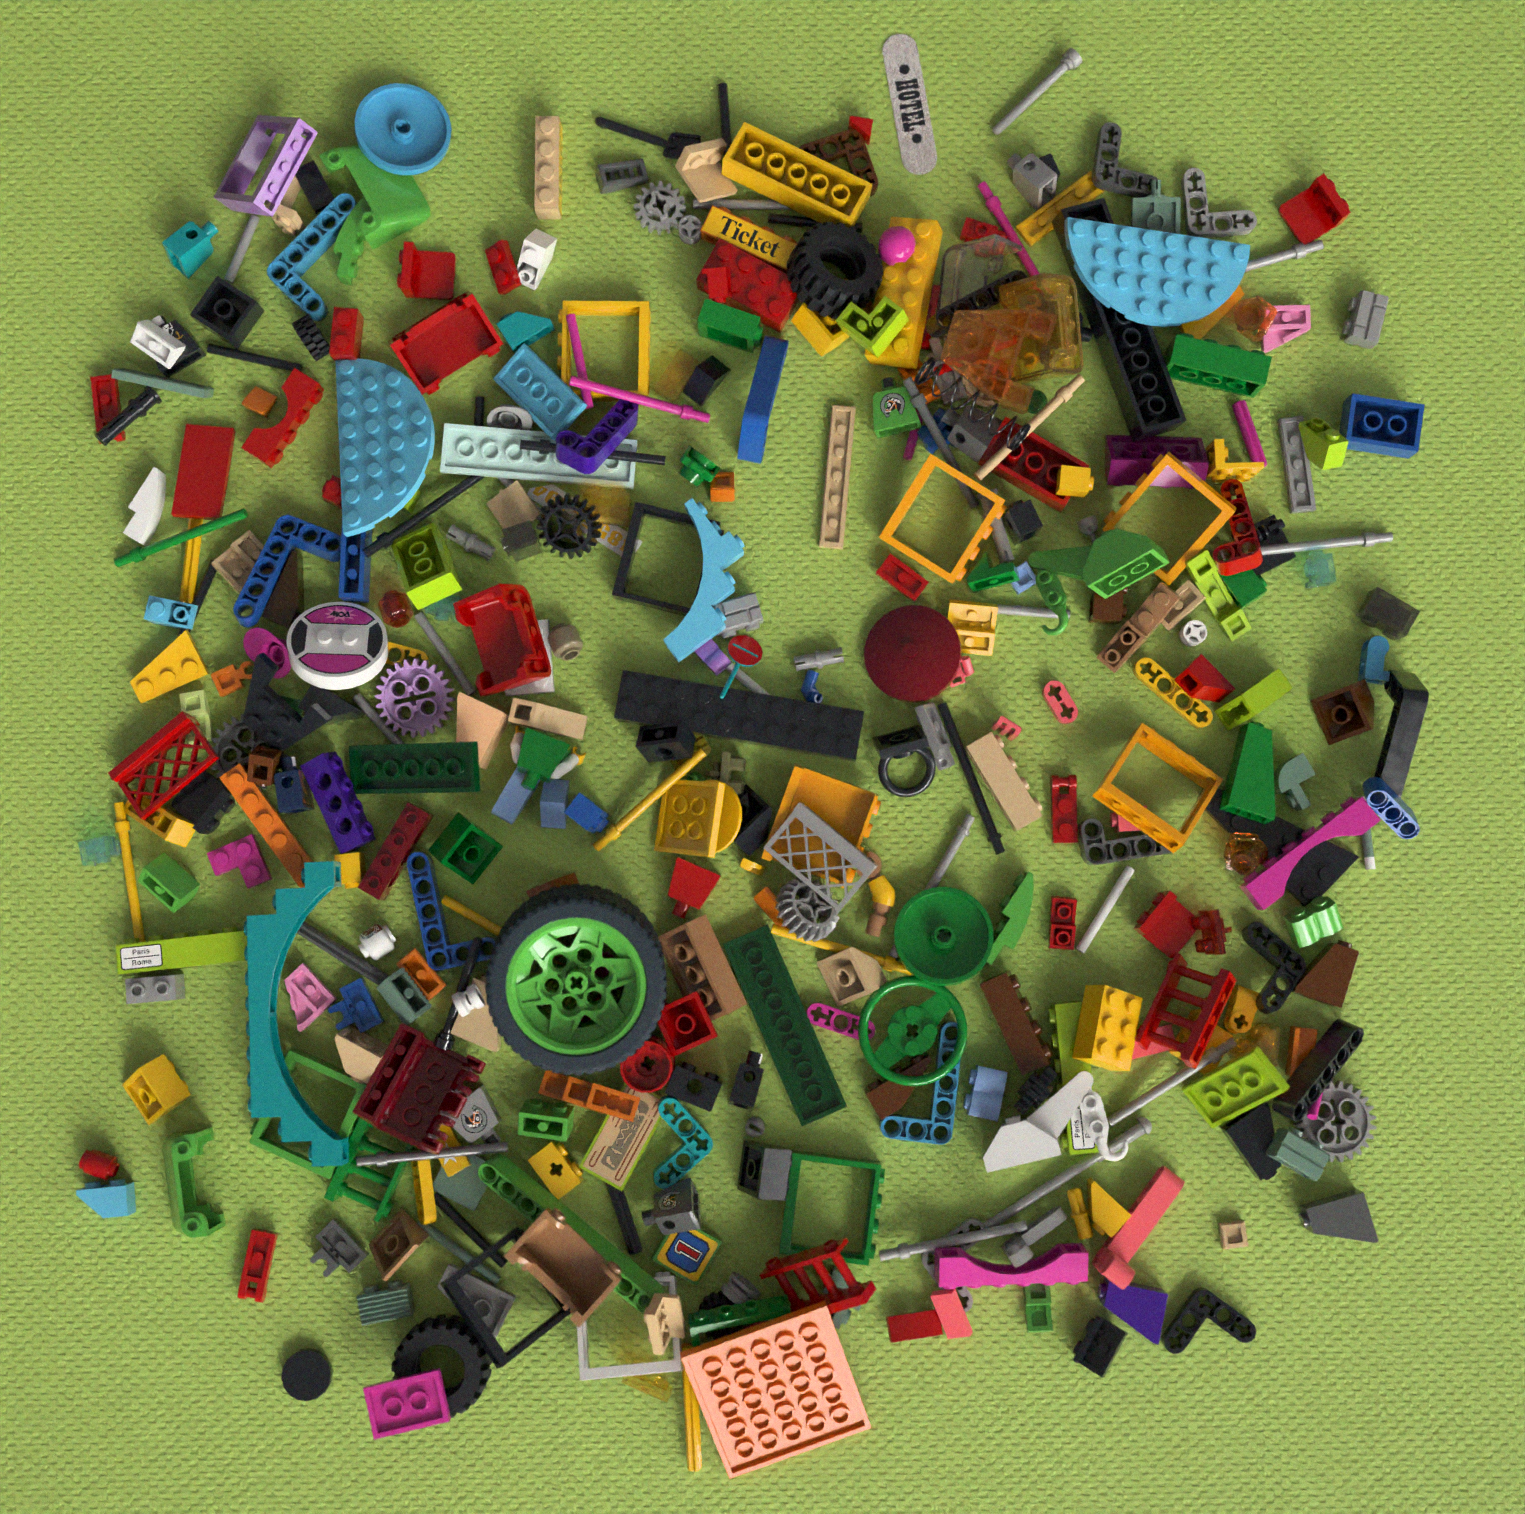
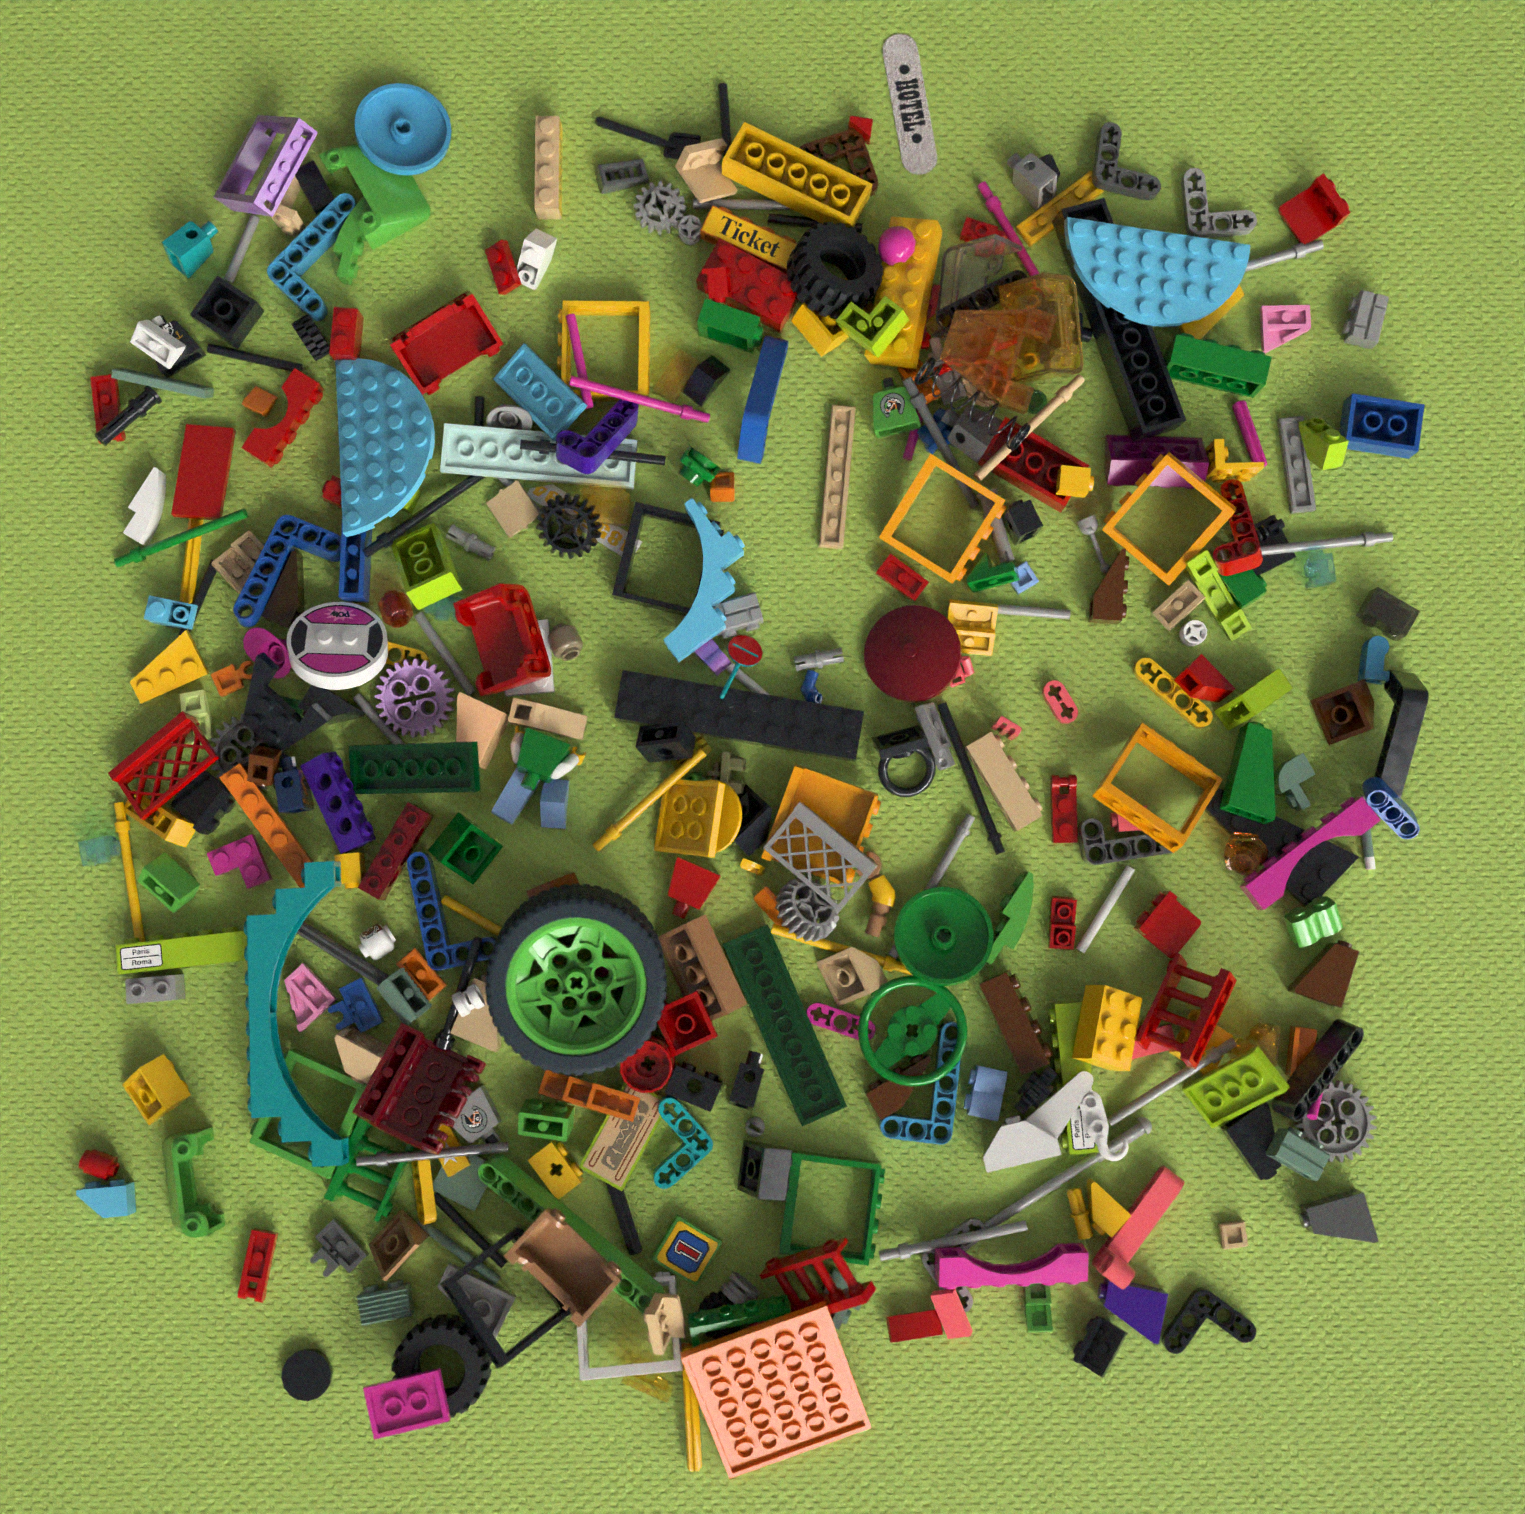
(426, 273): red bracket -> none
(521, 541): clear smoke brick -> none
(523, 328): teal slope -> none
(587, 814): blue arch -> none
(675, 1209): dark grey torso -> none
(1017, 1246): light grey beam -> none
(1070, 60): light grey piece -> none
(1106, 567): bright green slope -> none
(1138, 627): medium nougat slope -> none
(1156, 211): sand green plate -> none
(1212, 932): clear red hips -> none
(1241, 1006): yellow piece -> none
(1252, 315): clear orange piece -> none
(1283, 969): black beam -> none

